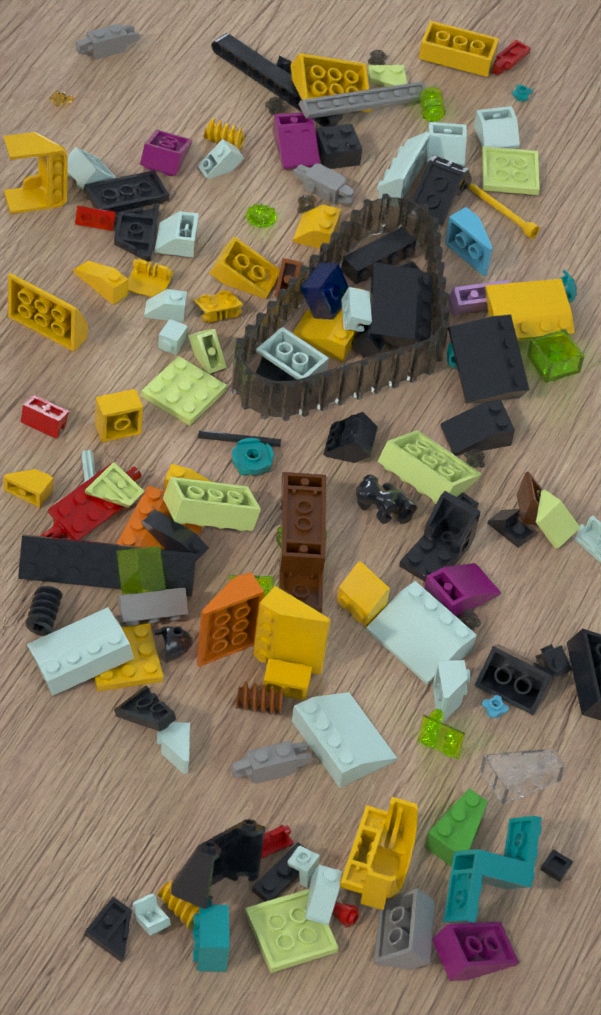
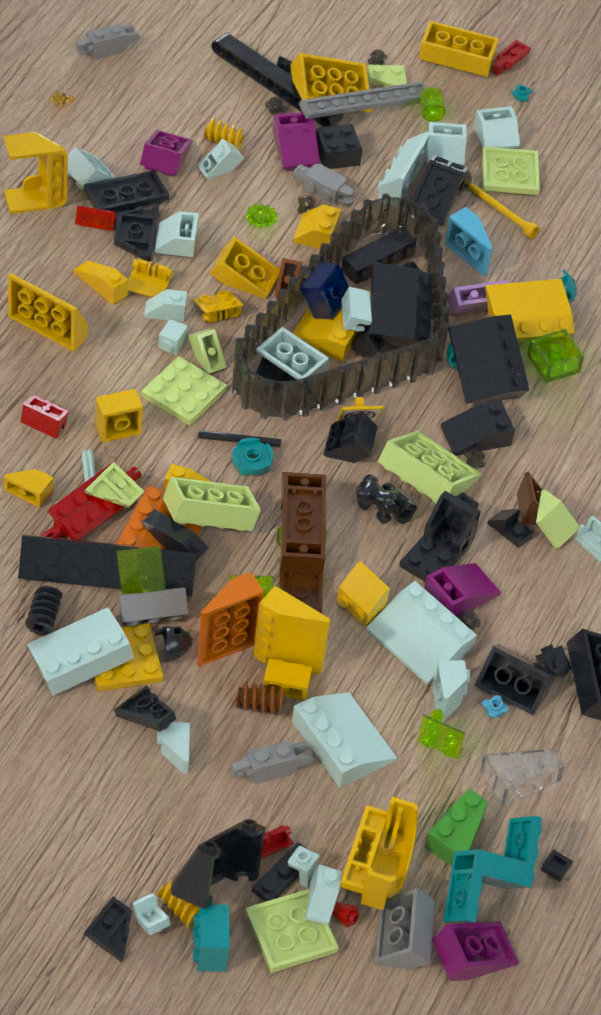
(372, 412): none -> piece

